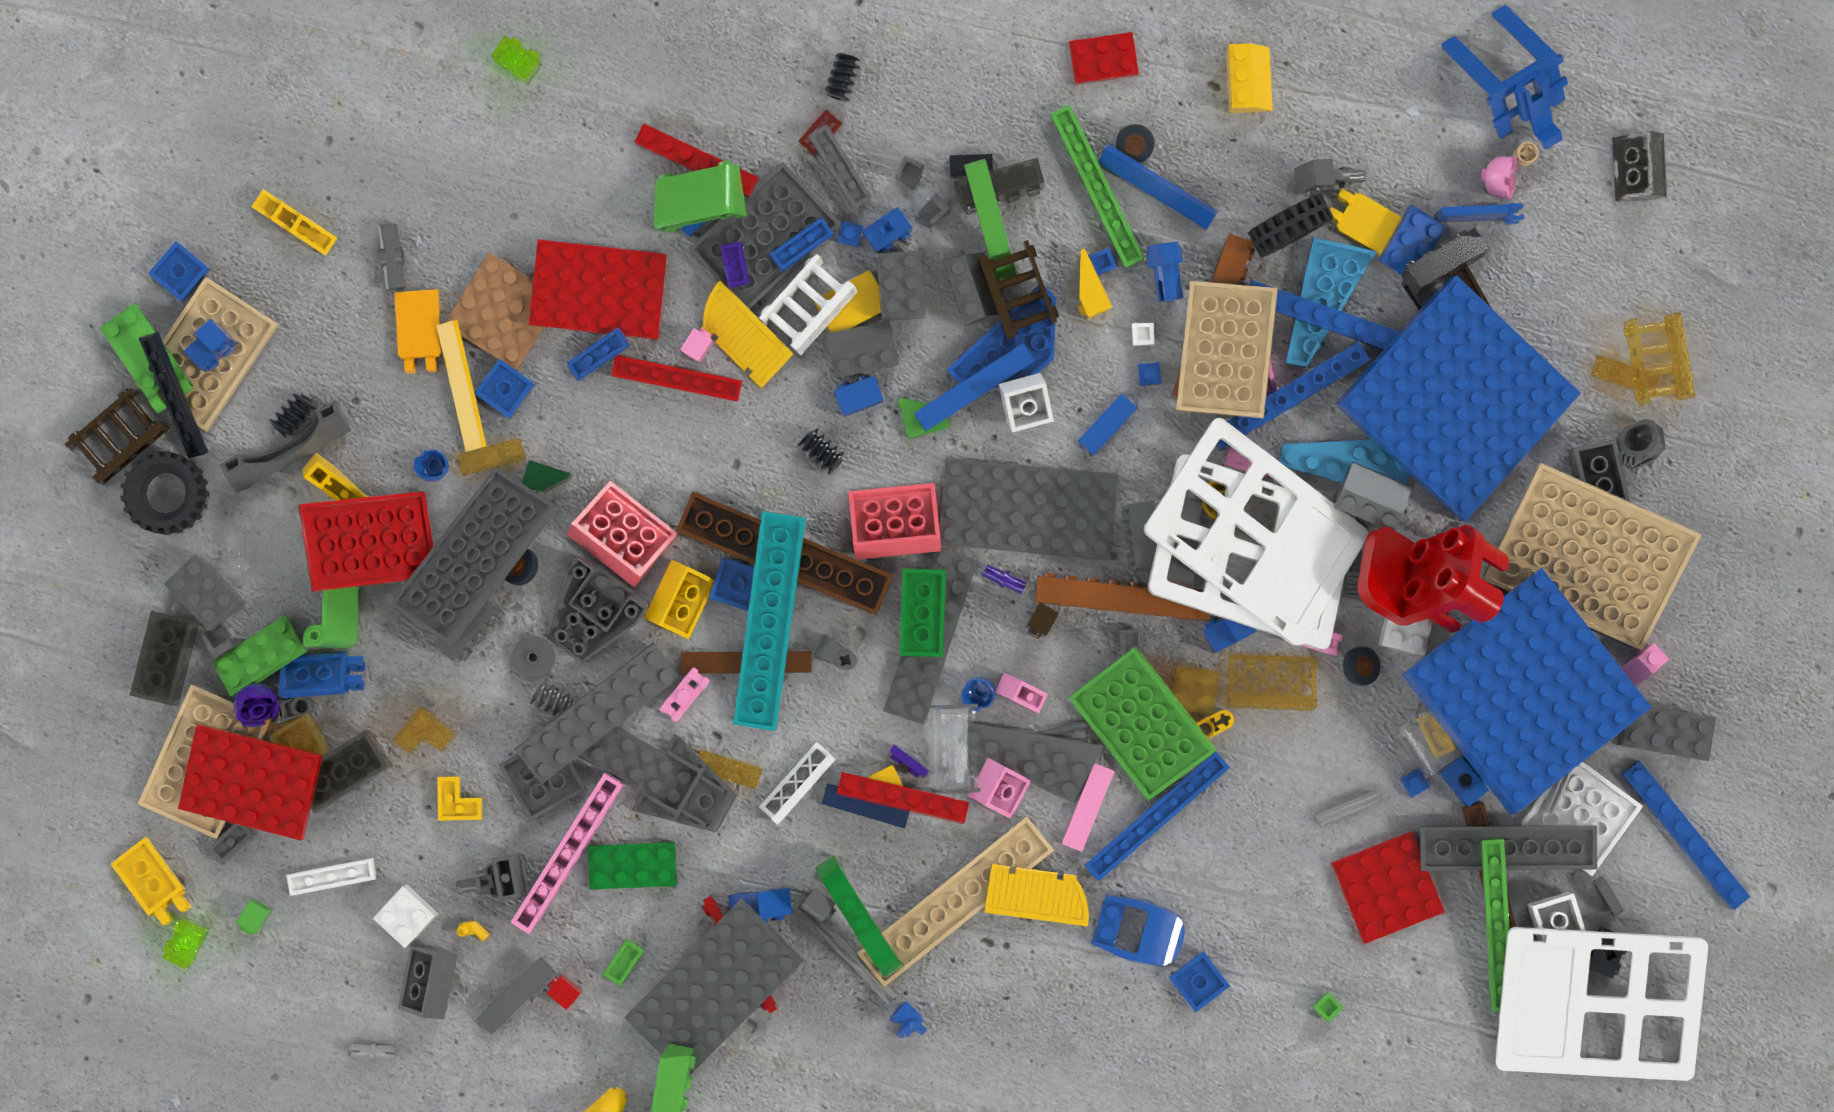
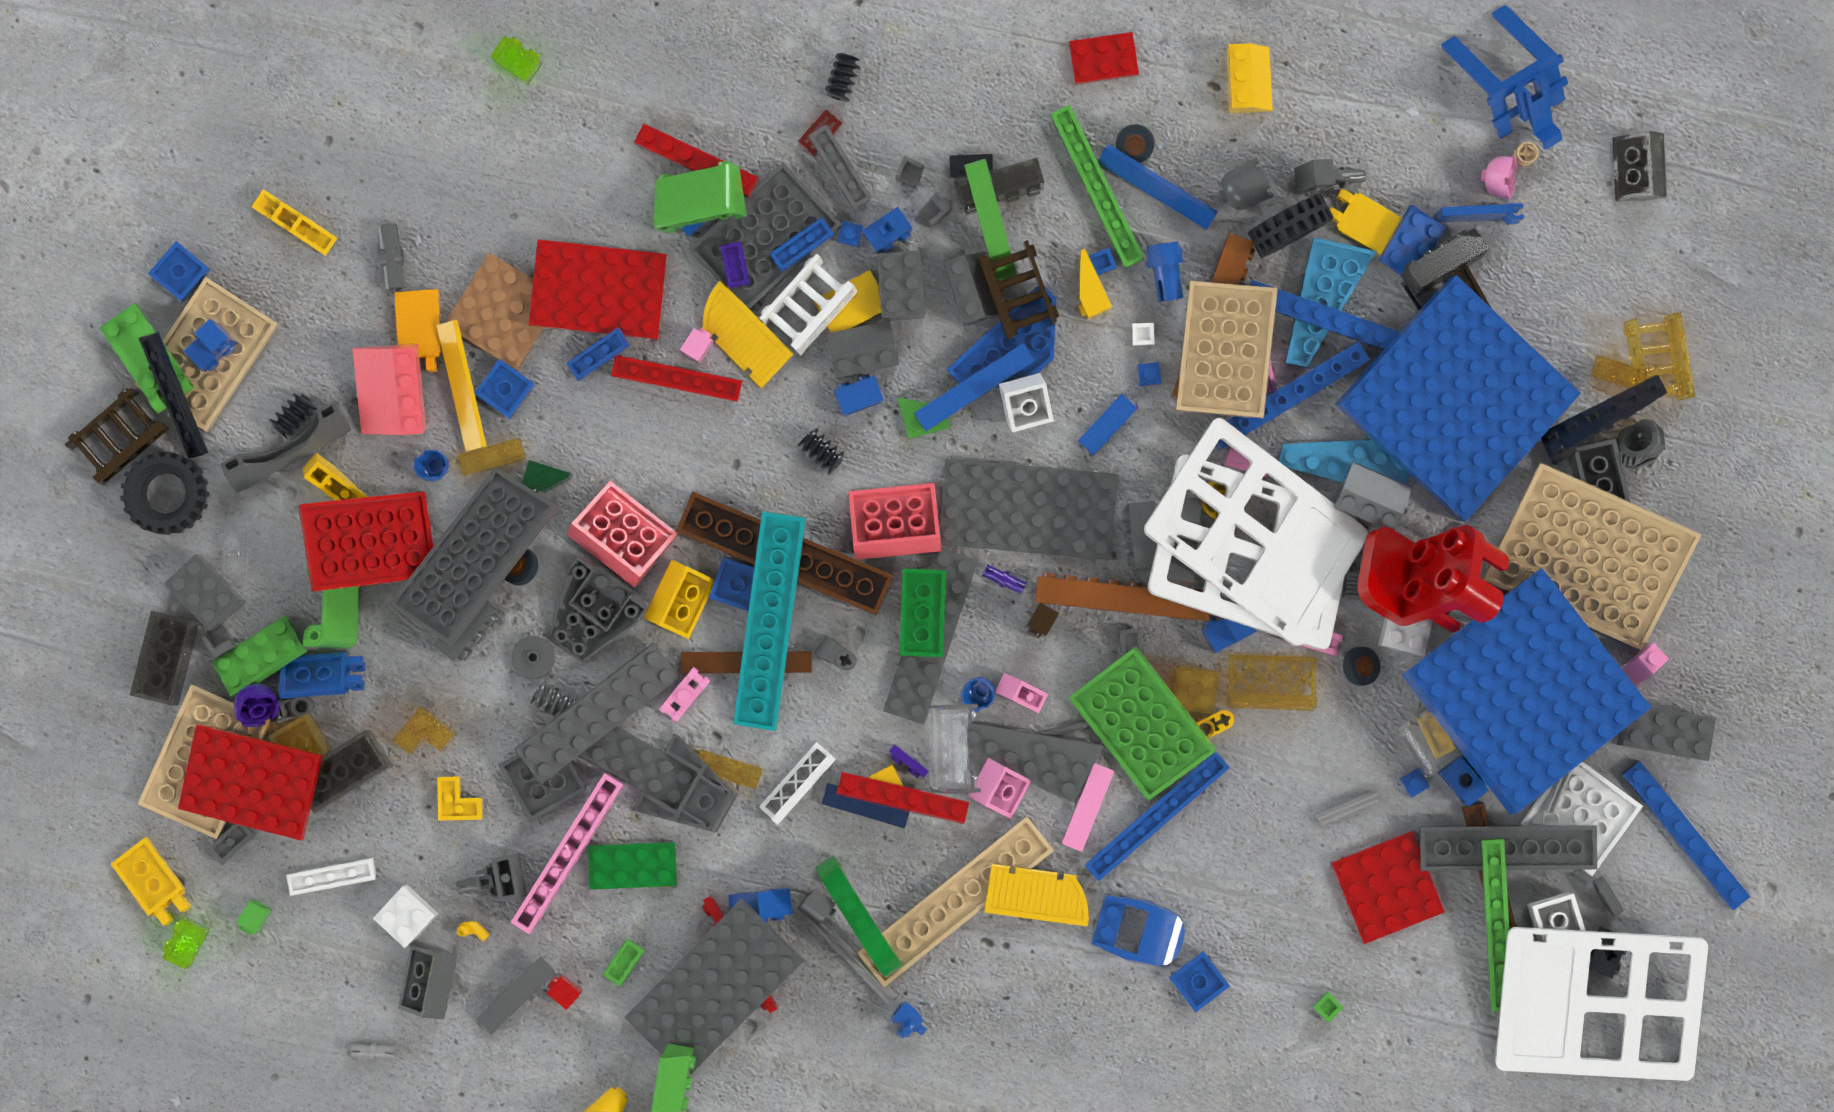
(389, 389): none -> coral slope
(1245, 186): none -> dark grey cylinder
(1564, 437): none -> black wing

